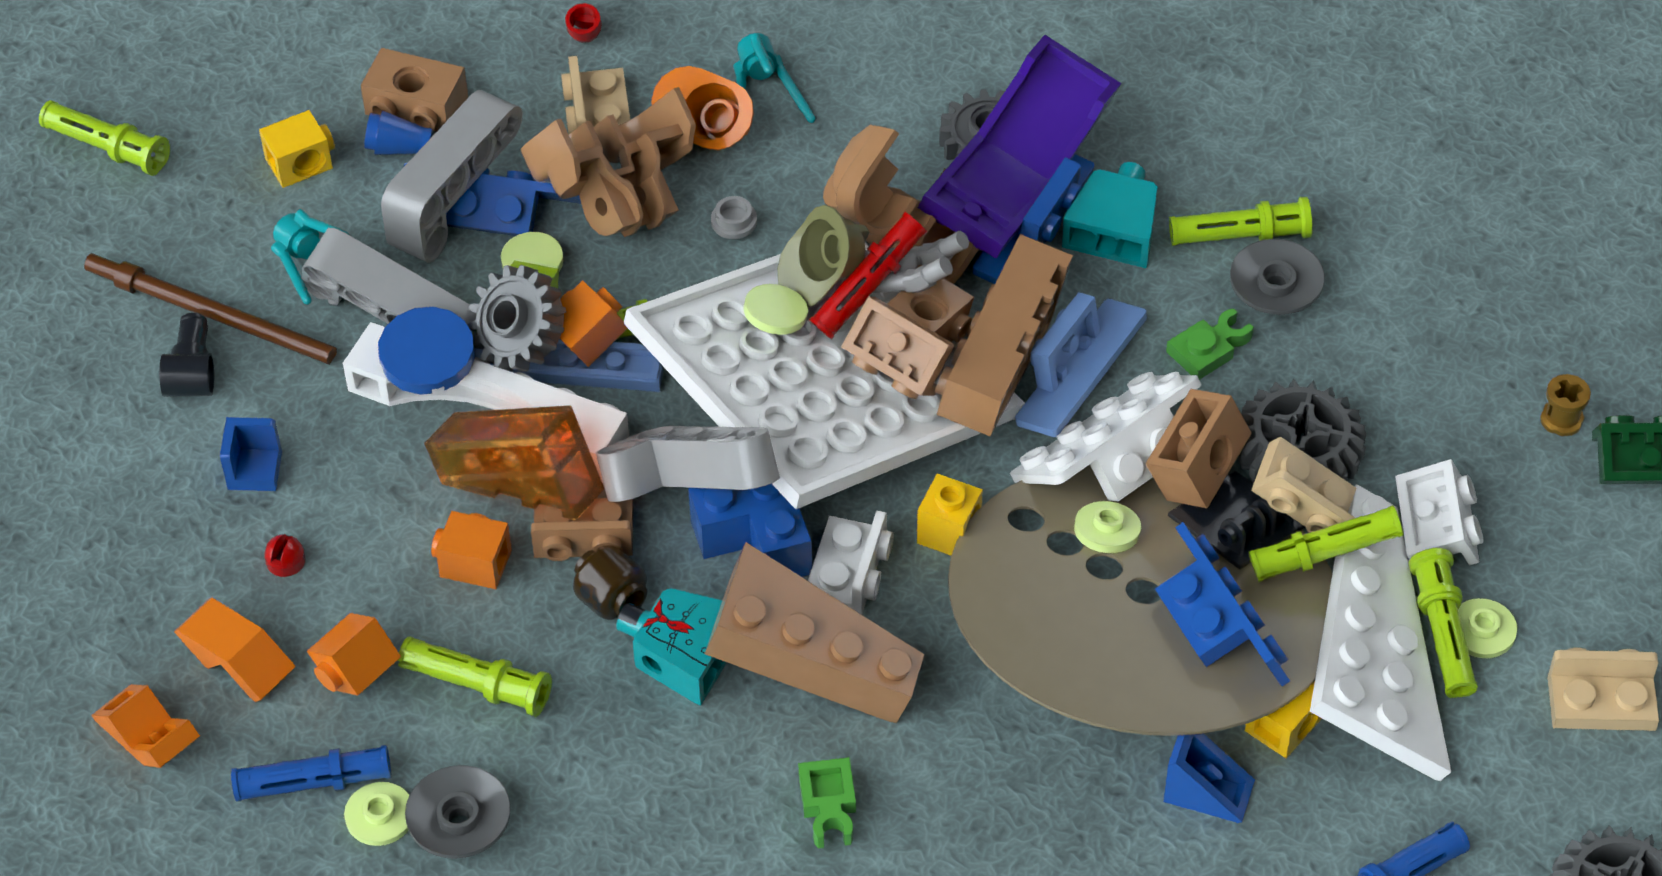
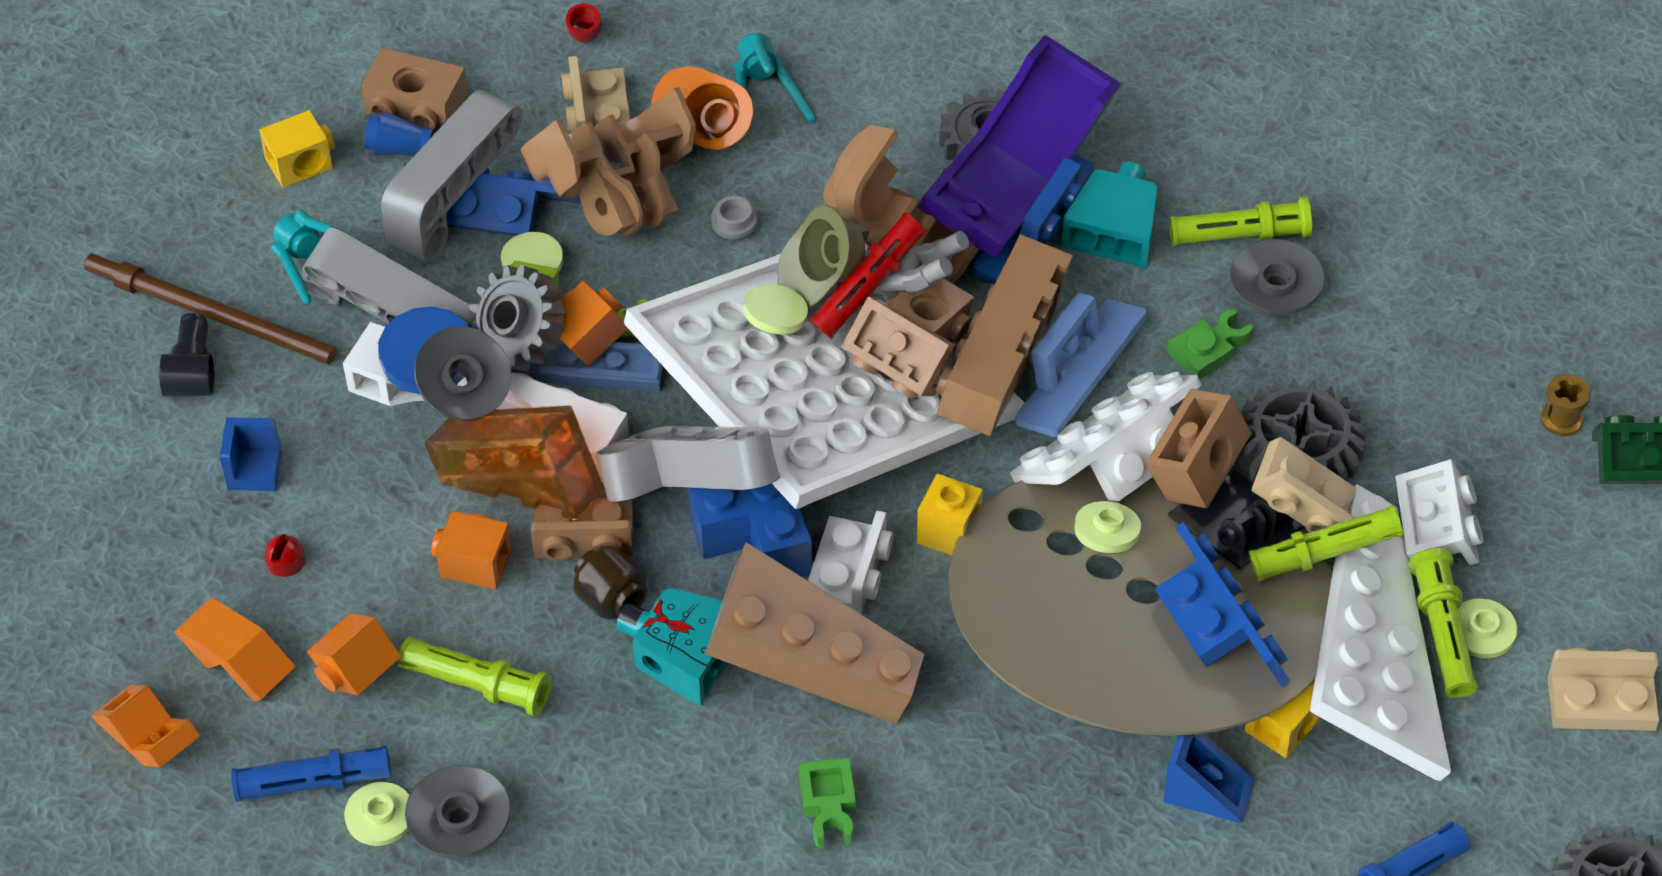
(119, 141): lime pin -> none
(475, 357): none -> dark grey dish

